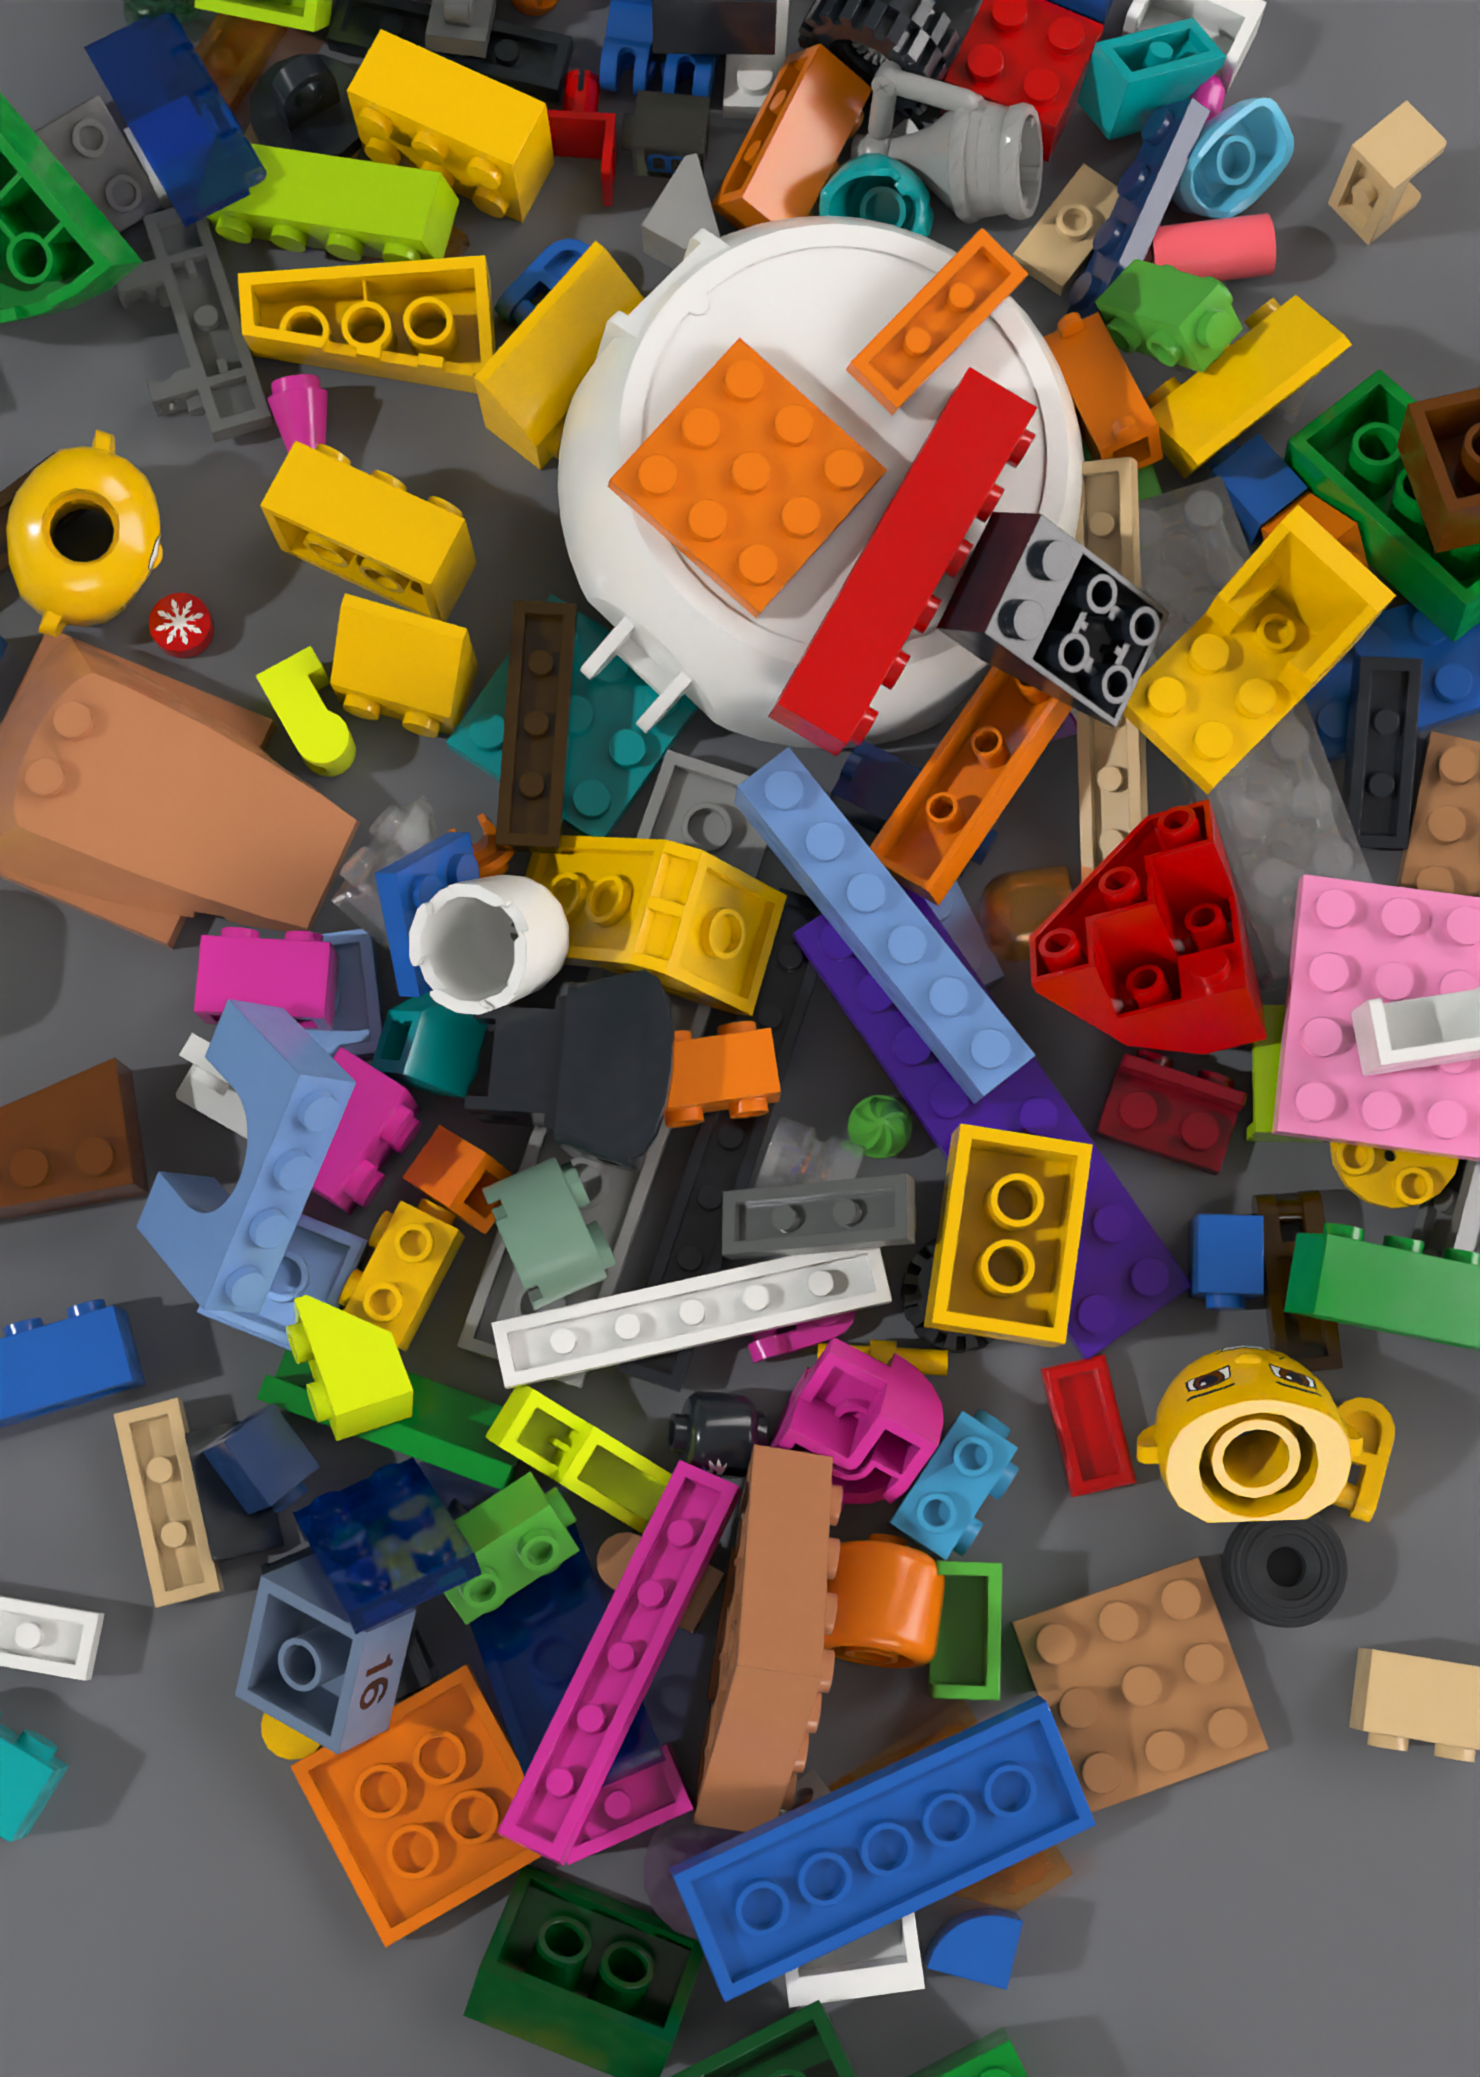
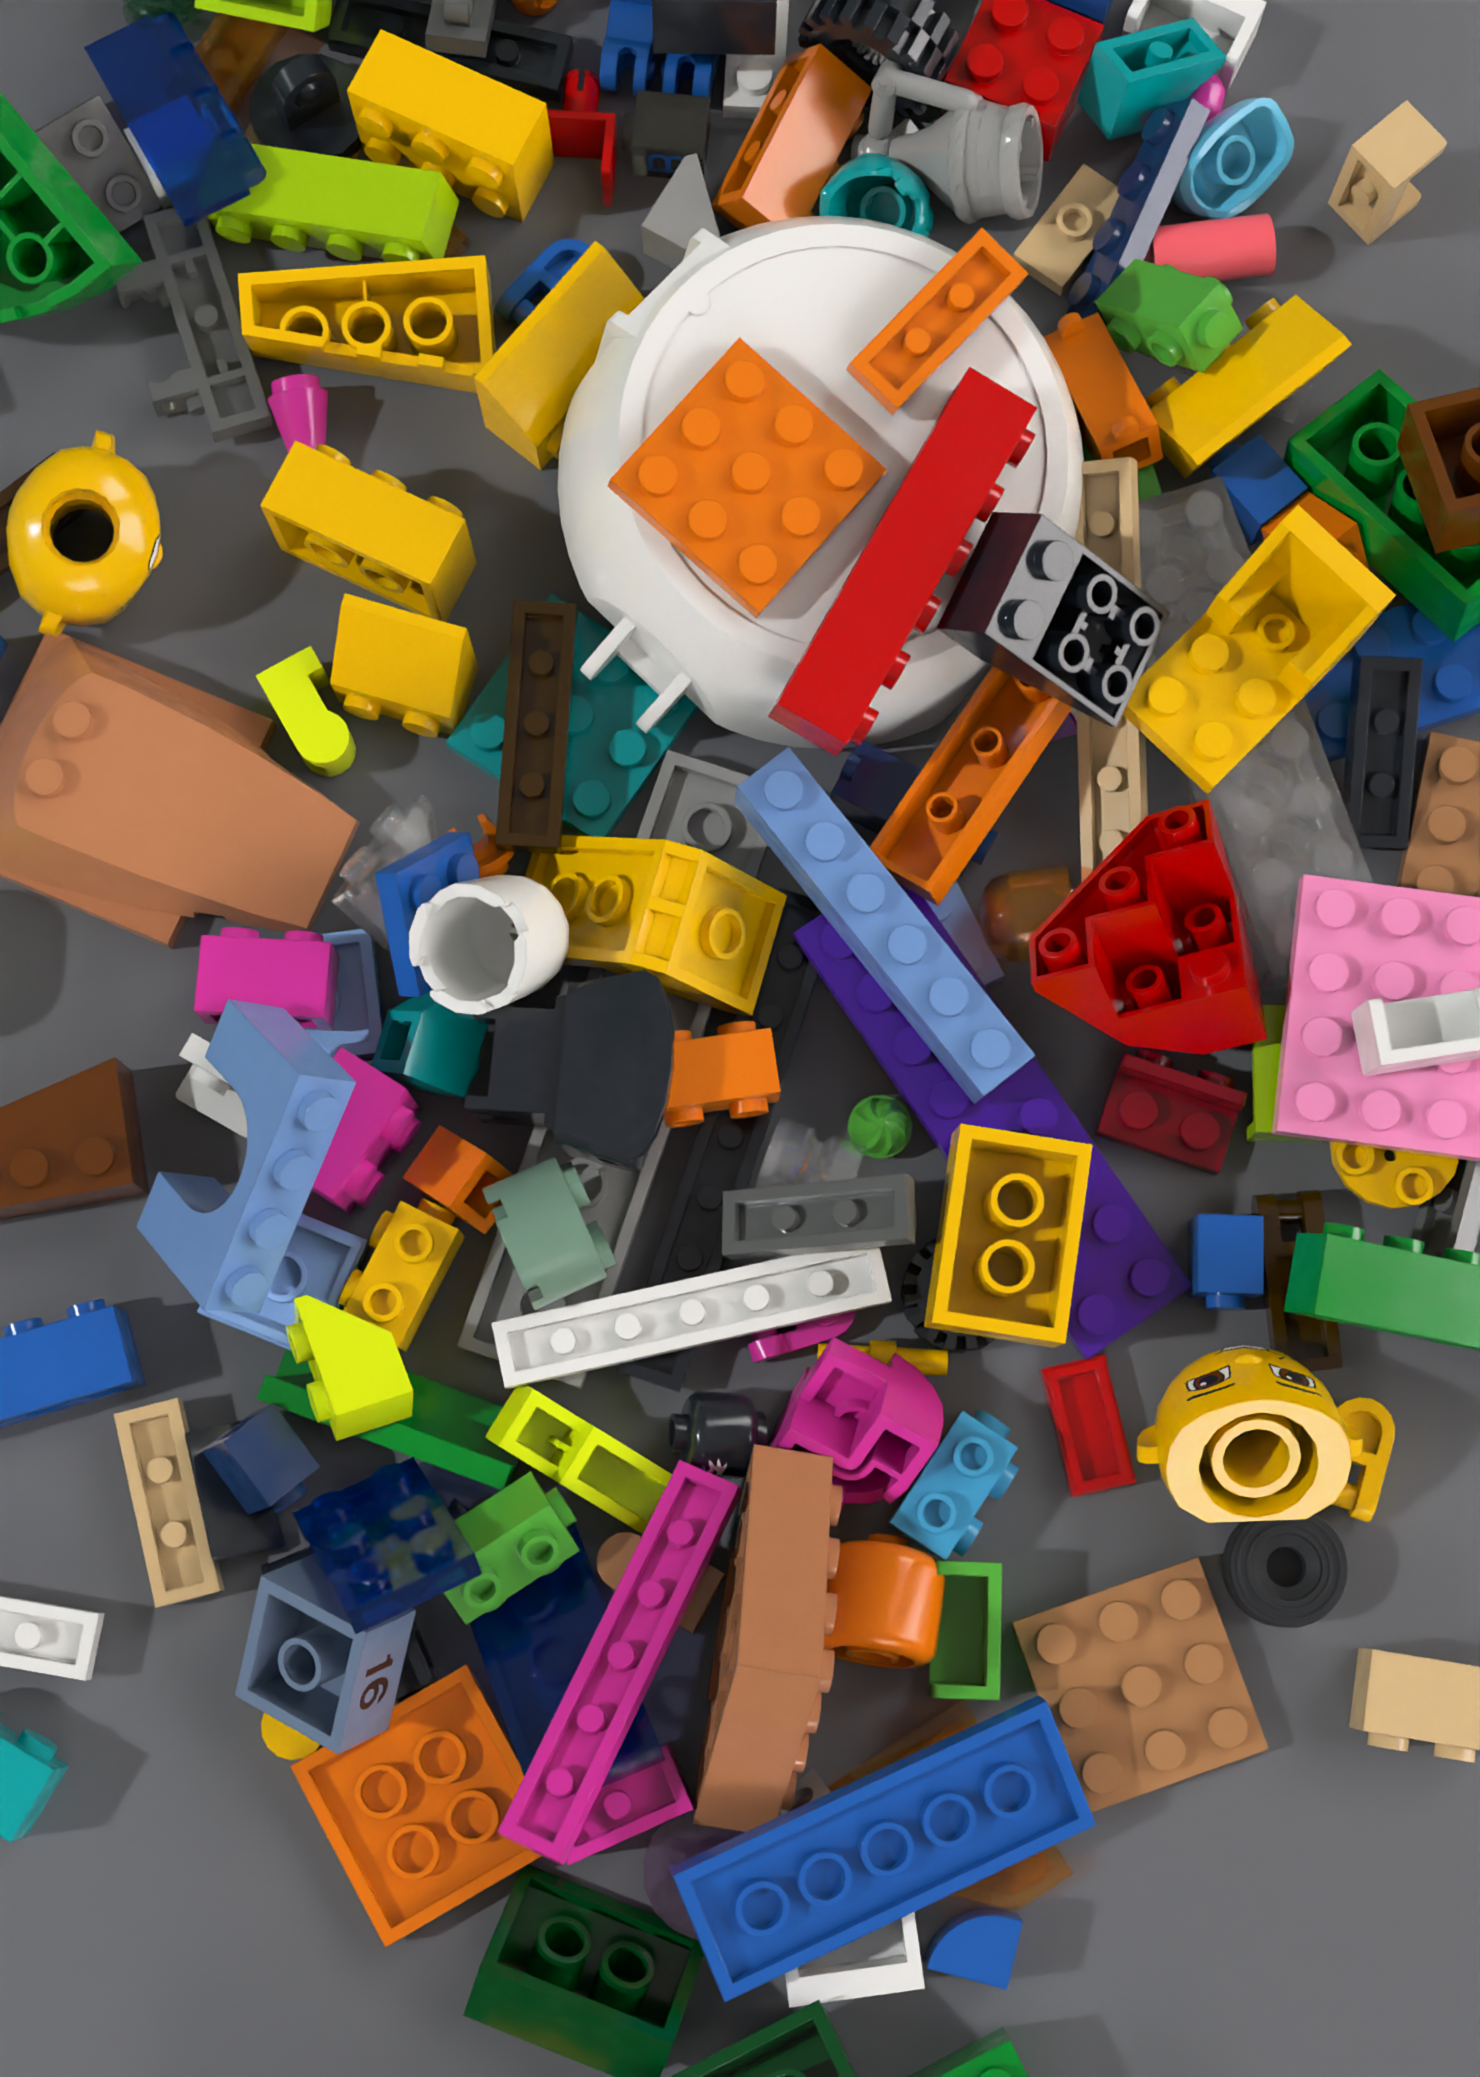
(181, 625): red tile -> none

